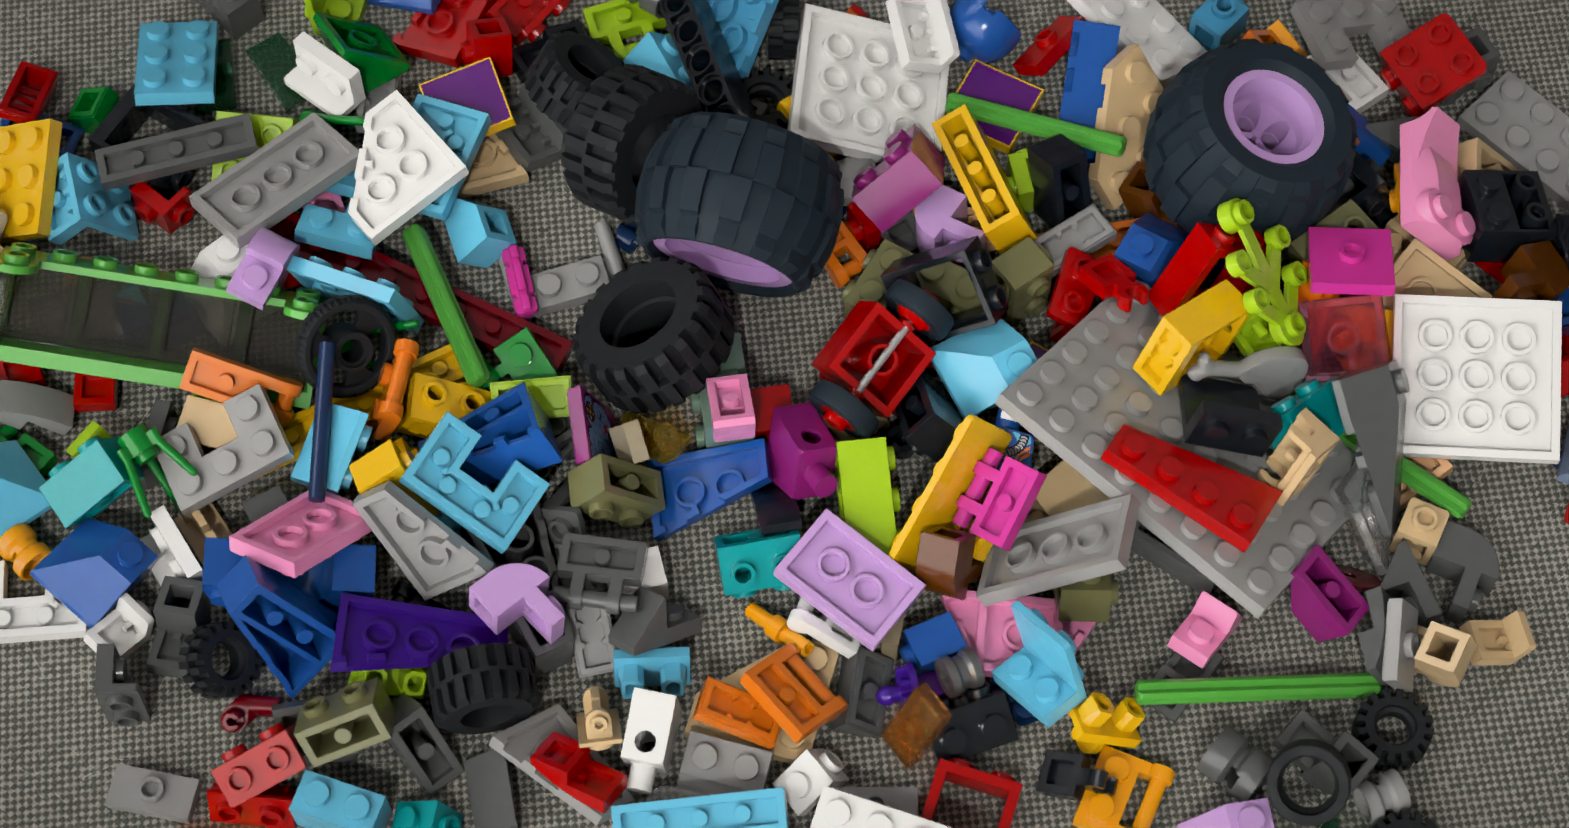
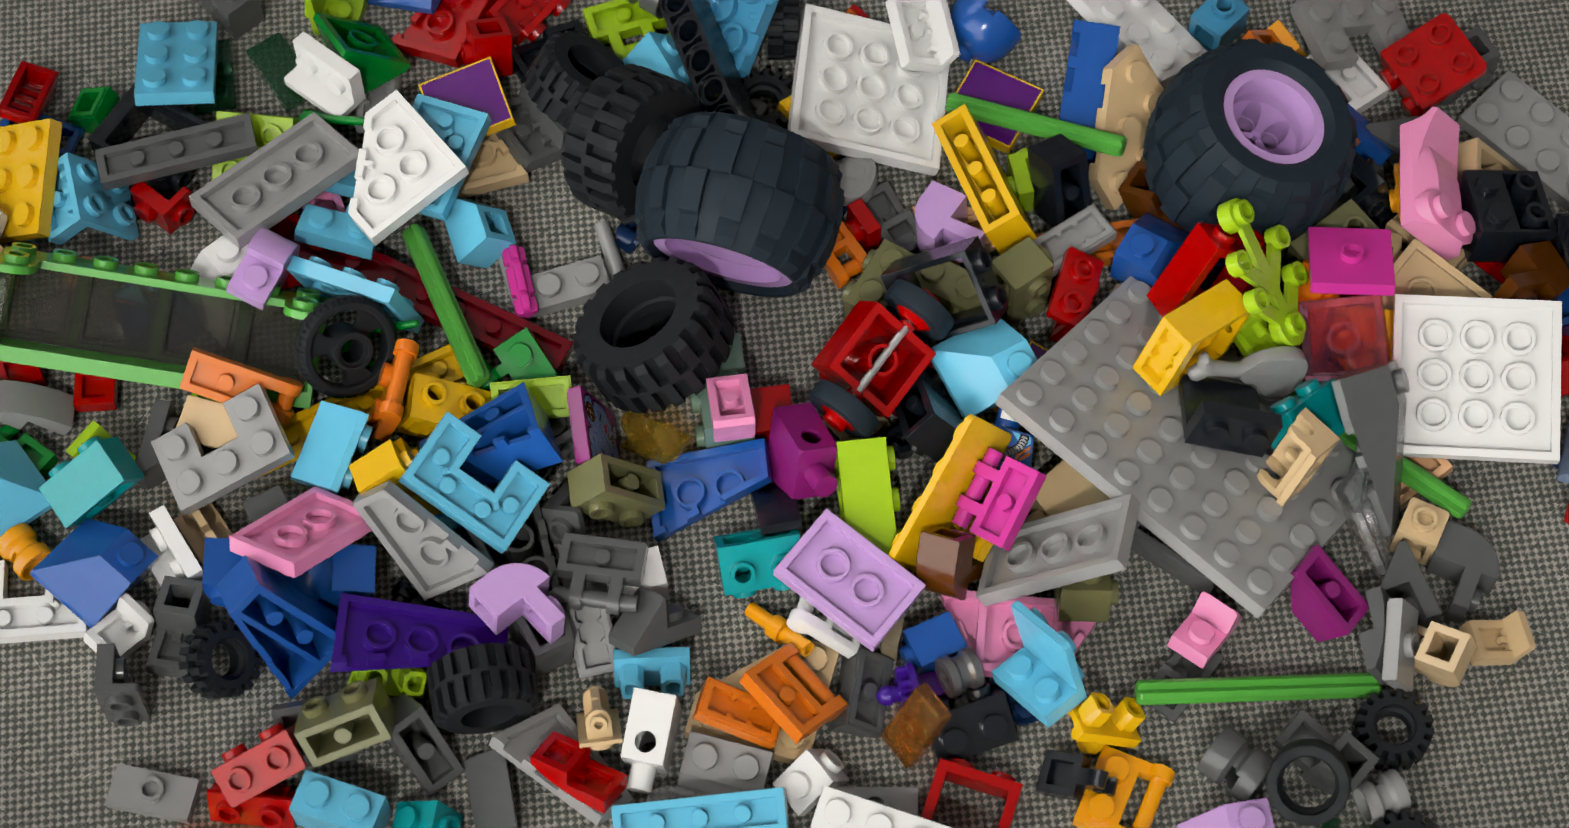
(140, 446): green plant -> none
(245, 710): dark red arm -> none
(322, 421): dark blue bar -> none
(629, 442): dark tan slope -> none
(905, 177): magenta brick -> none
(1048, 47): red plate -> none
(1111, 278): red plate -> none
(1201, 489): red wing -> none
(1359, 578): dark red piece -> none

